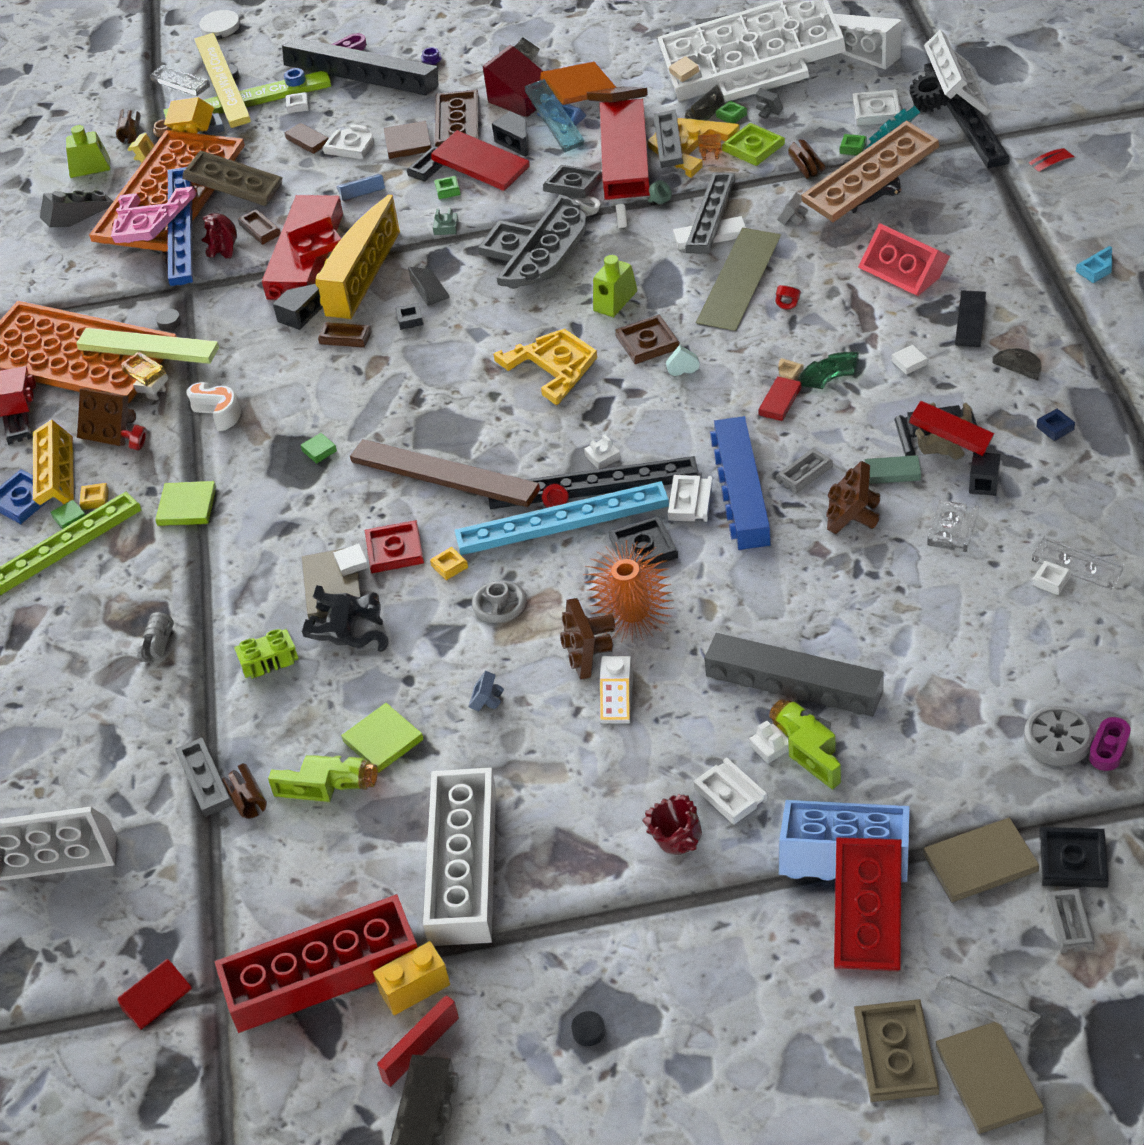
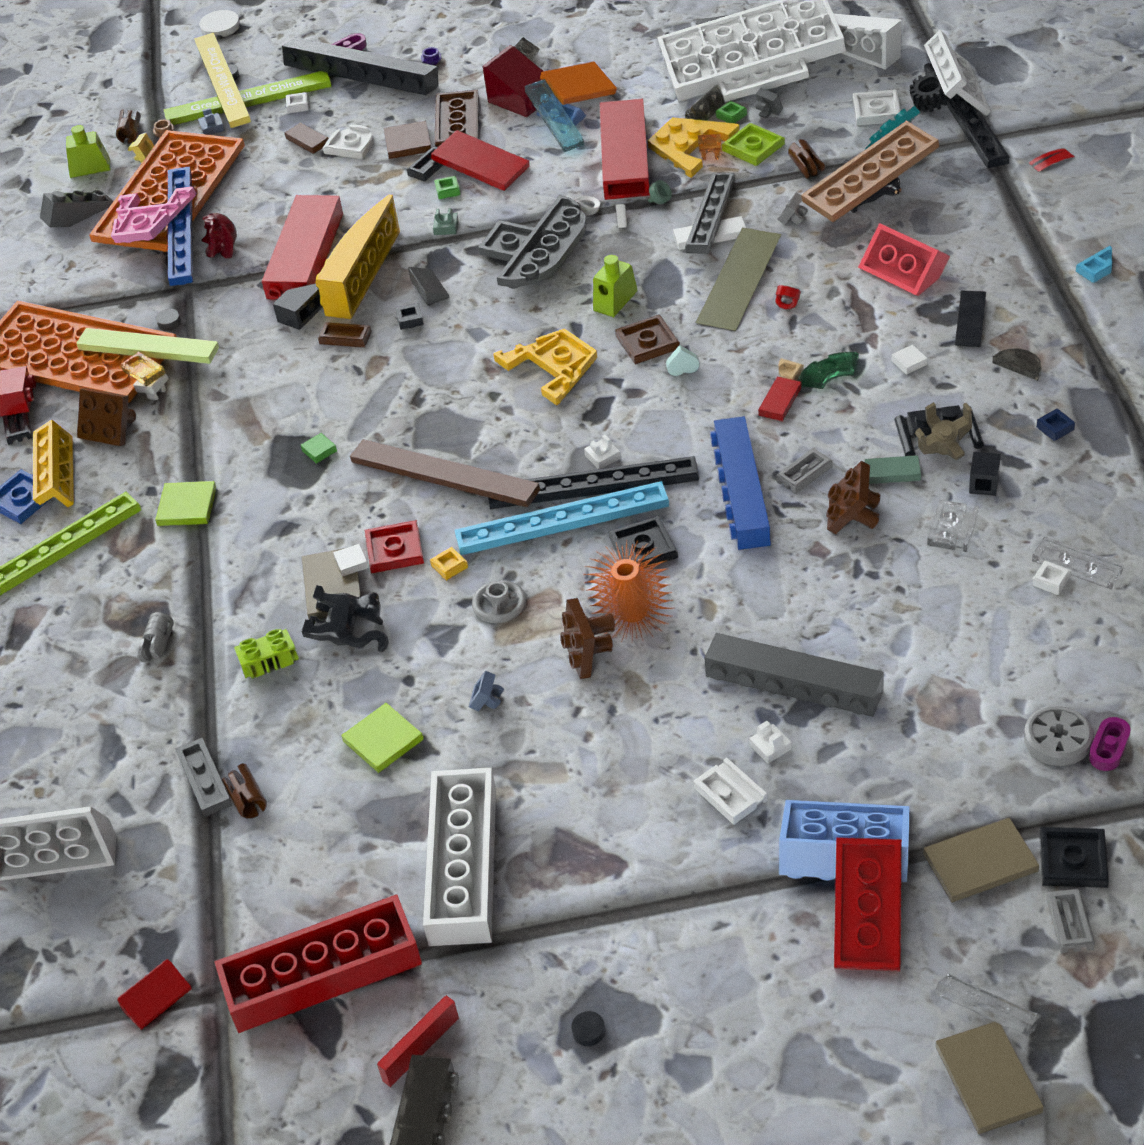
(67, 514): bright green tile -> none
(93, 496): yellow tile -> none
(136, 437): red tile -> none
(180, 80): clear tile -> none
(189, 115): yellow brick -> none
(219, 401): white animal -> none
(232, 178): dark tan tile -> none
(259, 226): reddish brown tile -> none
(294, 77): blue tile -> none
(313, 238): red bracket -> none
(322, 775): lime plate -> none
(361, 187): medium blue slope -> none
(411, 978): yellow brick -> none
(511, 133): black slope -> none
(554, 495): red tile -> none
(572, 181): dark grey tile -> none
(616, 689): white slope -> none
(617, 94): reddish brown tile -> none
(668, 138): plate -> none
(674, 824): dark red hair -> none
(684, 69): tan tile -> none
(690, 498): white plate -> none
(809, 740): lime plate -> none
(852, 144): bright green tile -> none
(896, 1050): dark tan tile -> none
(951, 428): red tile -> none

